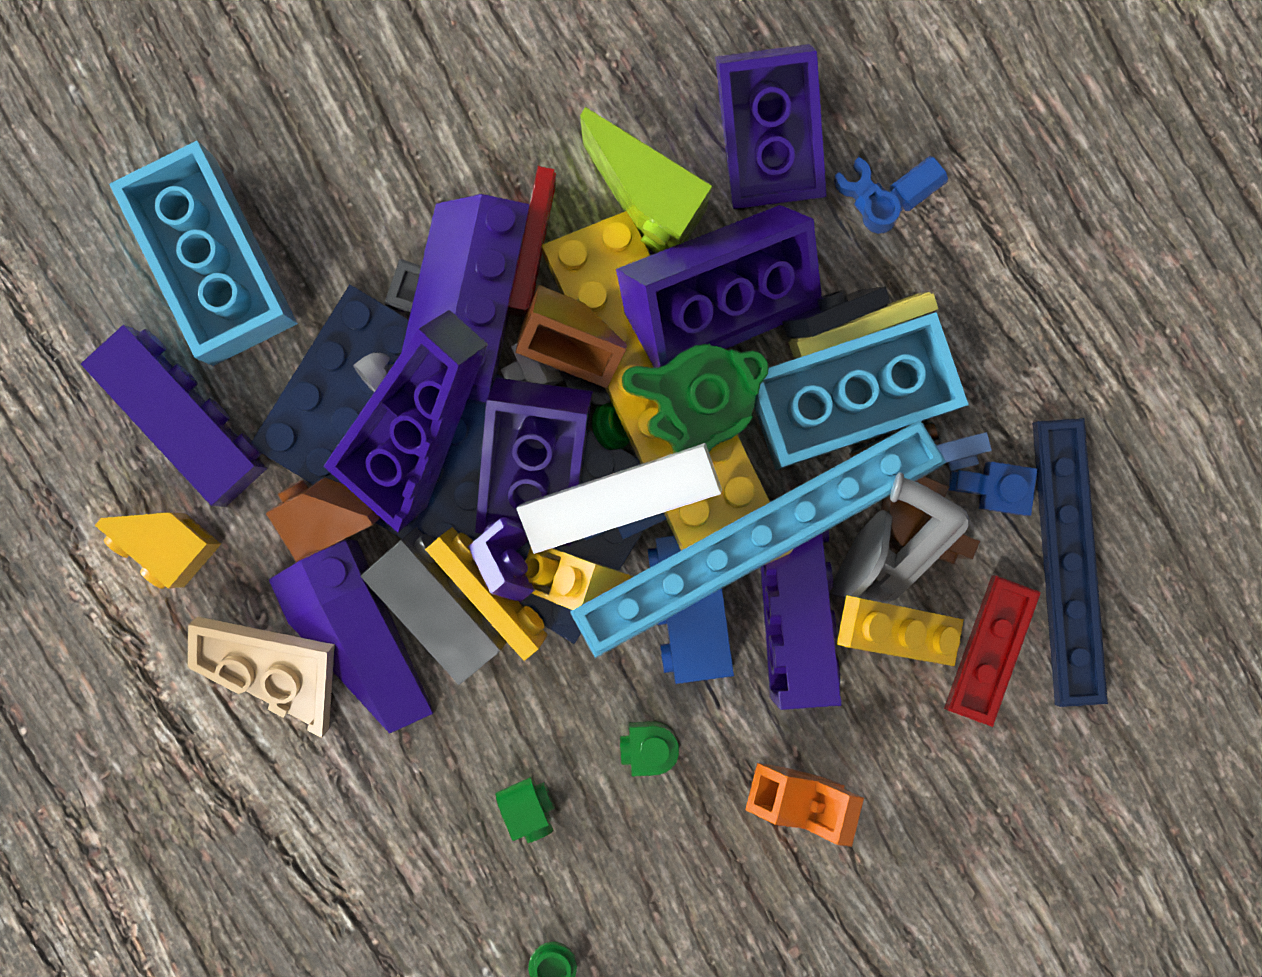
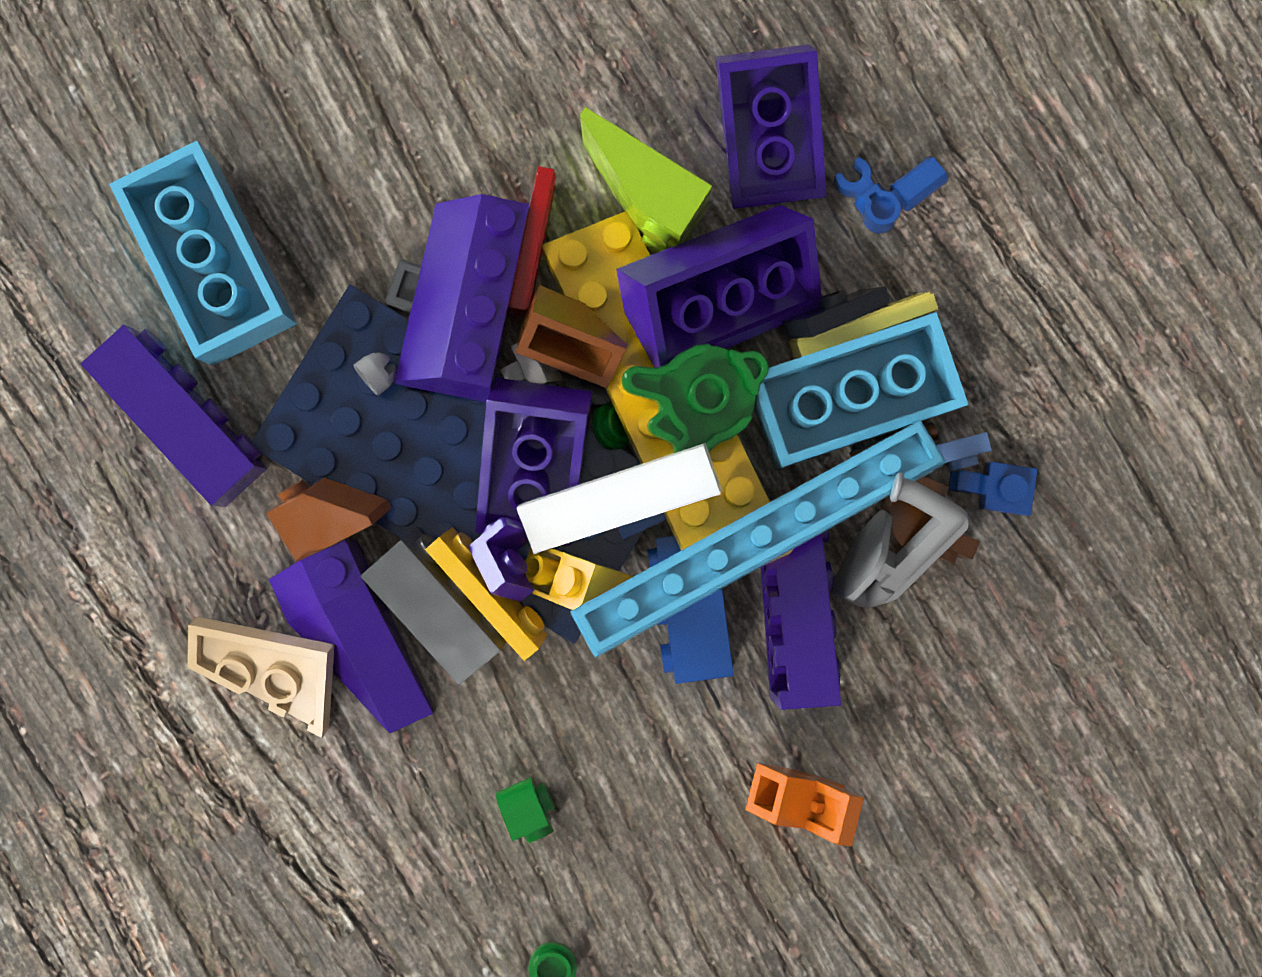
(165, 544): yellow slope -> none
(409, 422): dark purple wedge -> none
(649, 748): green plate -> none
(899, 631): yellow plate -> none
(992, 650): red tile -> none
(1069, 563): dark blue tile -> none

